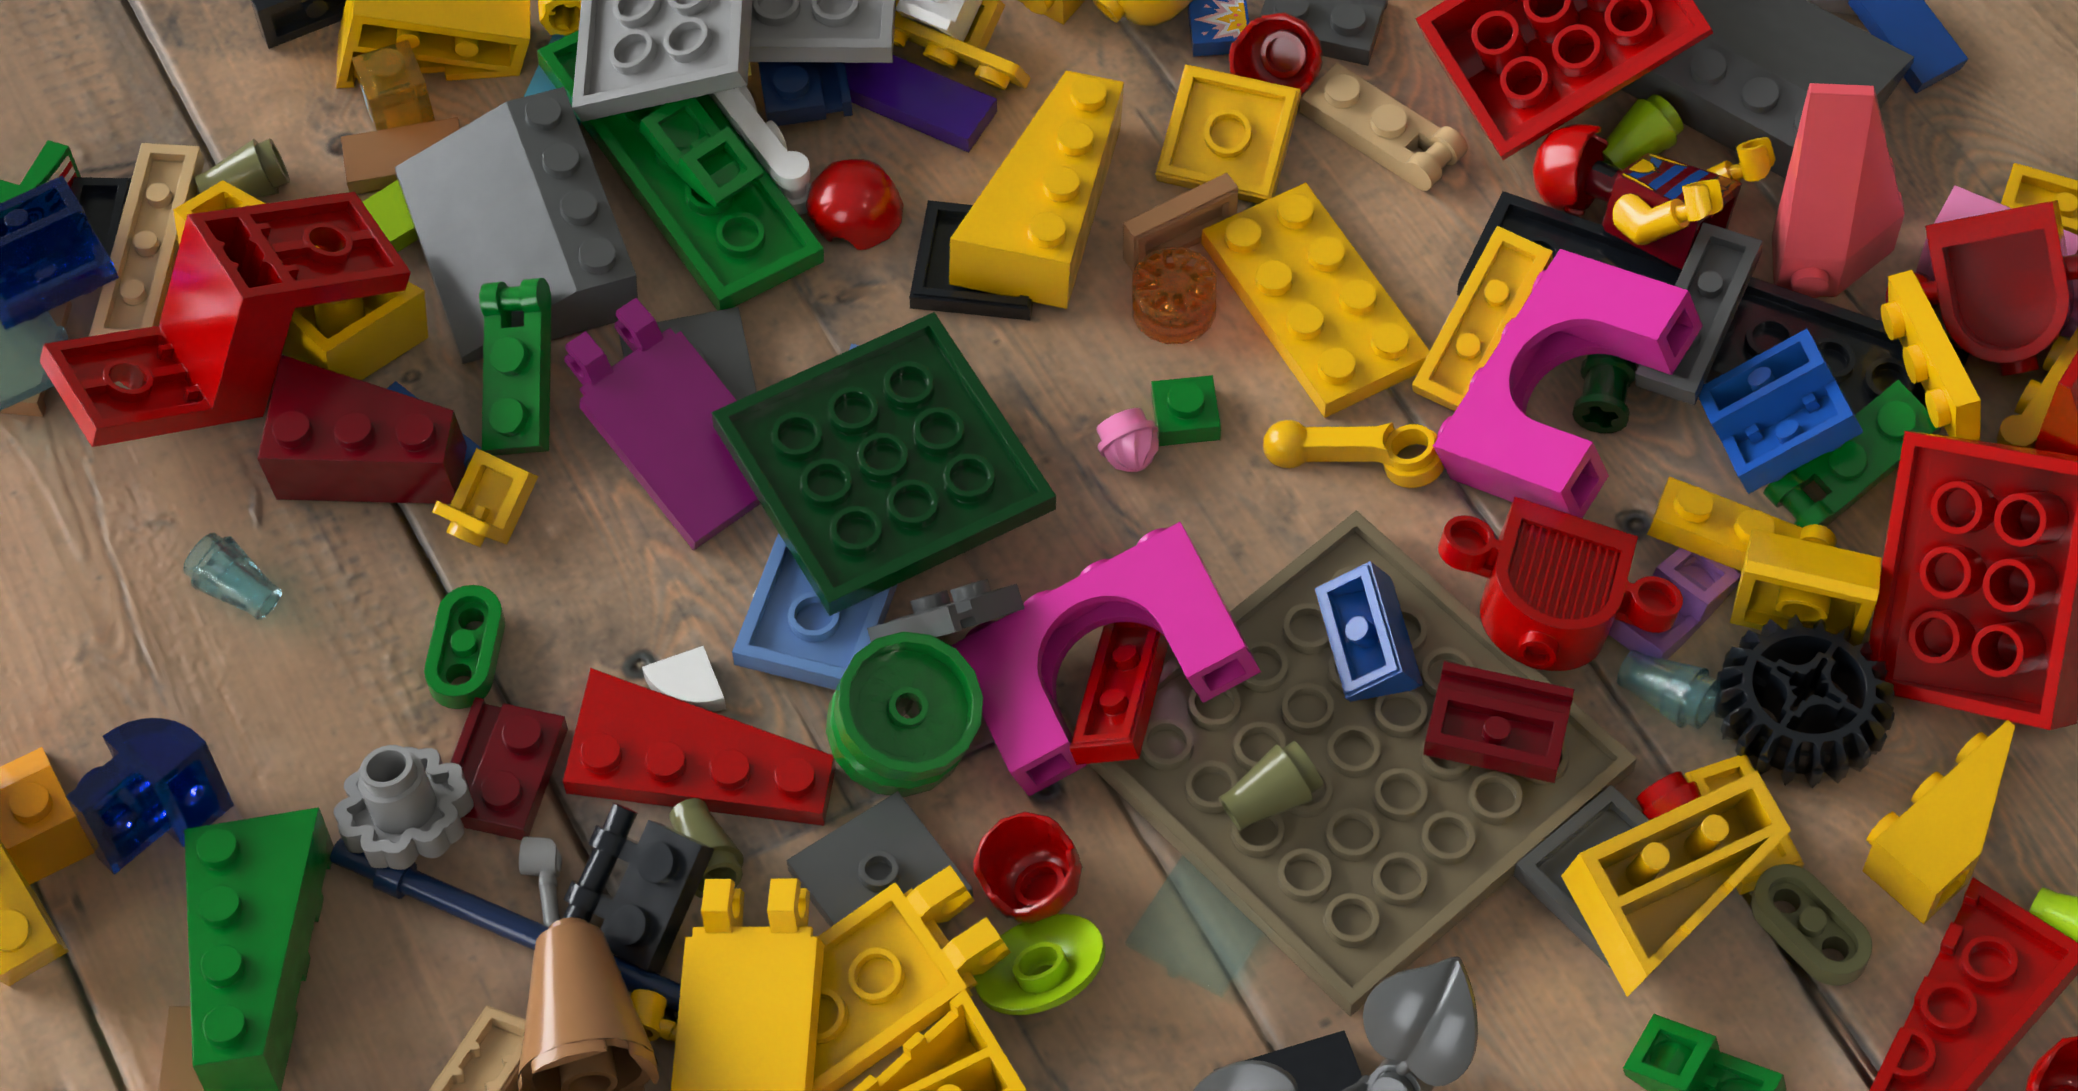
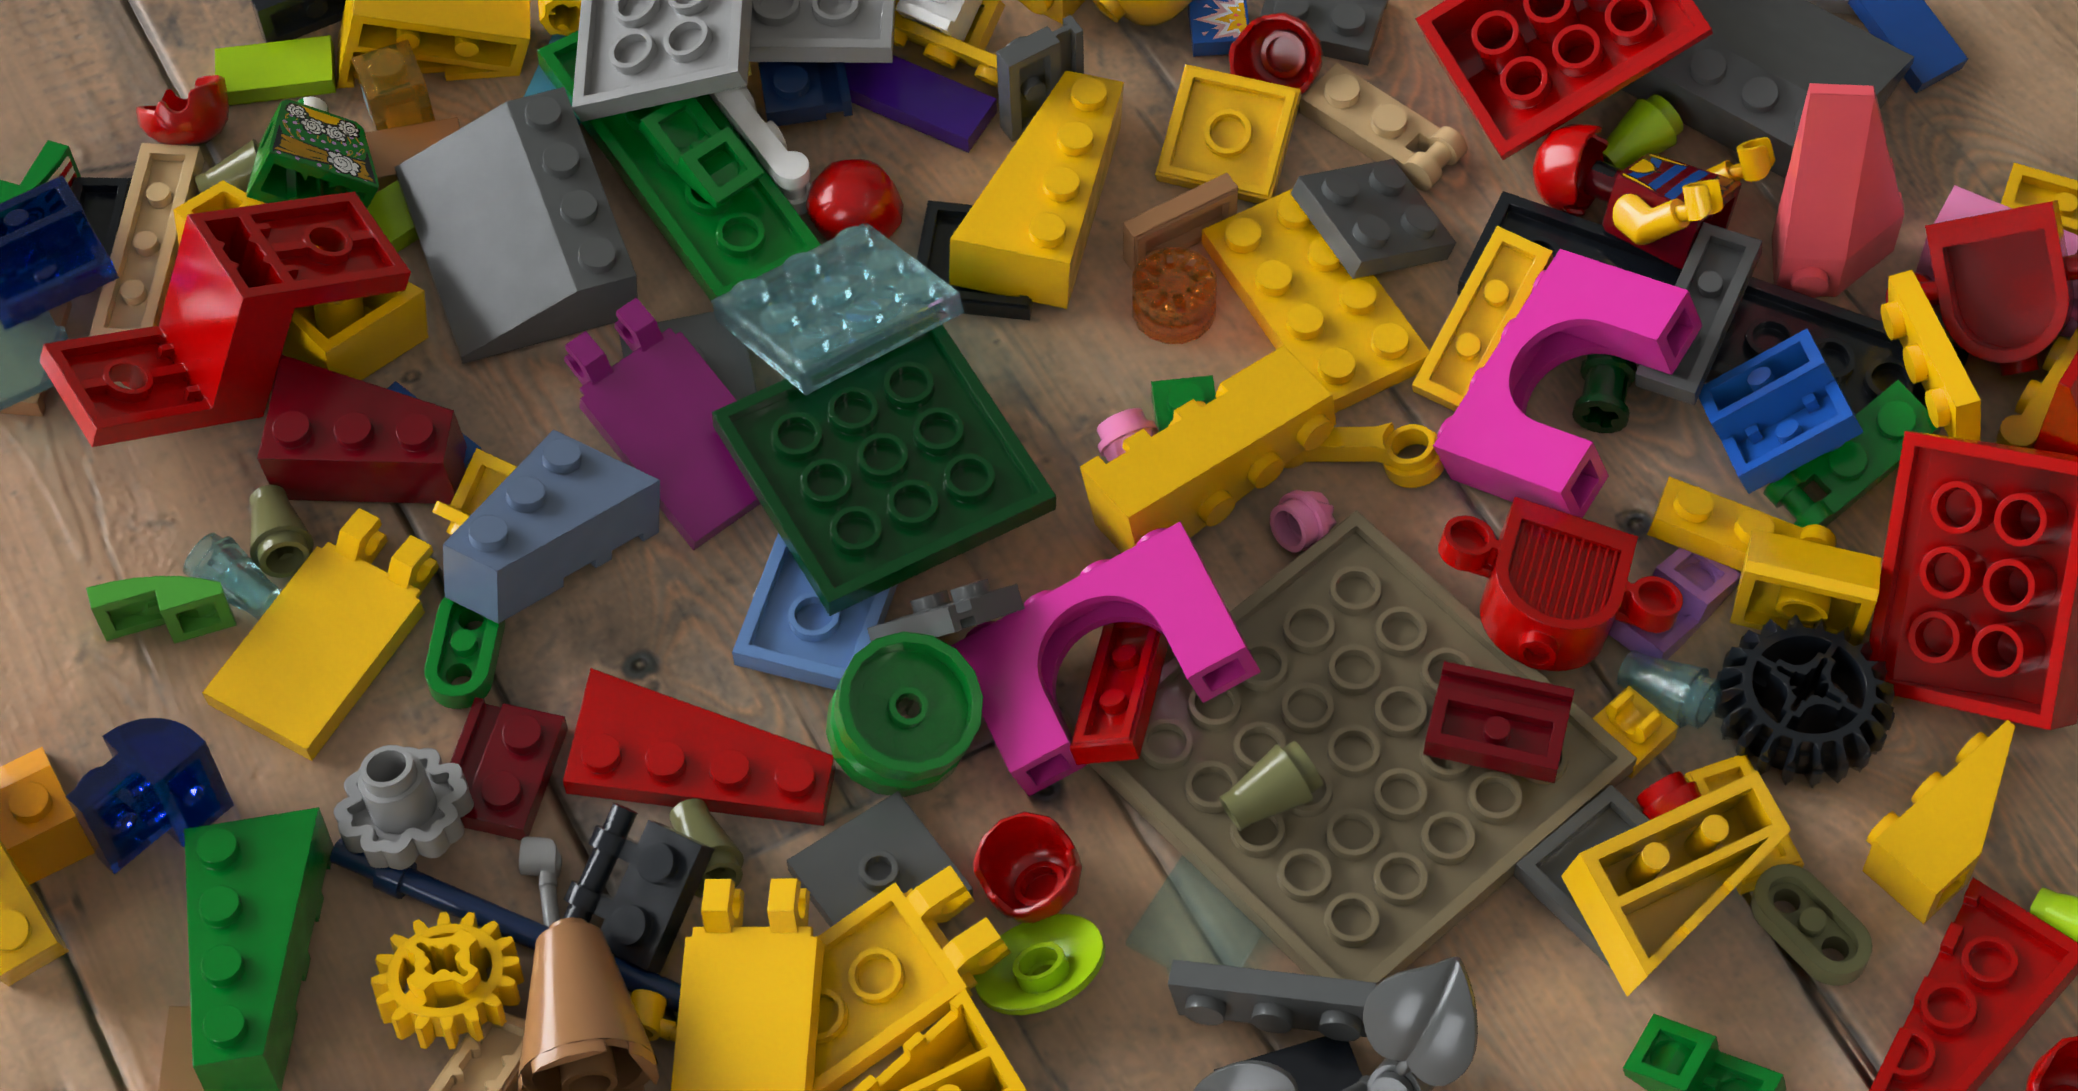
(184, 604): none -> bright green slope
(190, 119): none -> red hair
(277, 69): none -> lime tile
(277, 534): none -> olive cone
(311, 155): none -> green torso
(325, 637): none -> yellow tile
(447, 980): none -> yellow gear
(516, 367): green plate -> none
(545, 523): none -> sand blue wedge
(687, 678): white tile -> none
(836, 307): none -> clear light blue plate
(1032, 68): none -> dark grey plate
(1211, 452): none -> yellow wedge
(1269, 999): none -> dark grey plate
(1301, 519): none -> bright pink plate
(1368, 634): blue slope -> none
(1373, 218): none -> dark grey plate
(1637, 726): none -> yellow tile

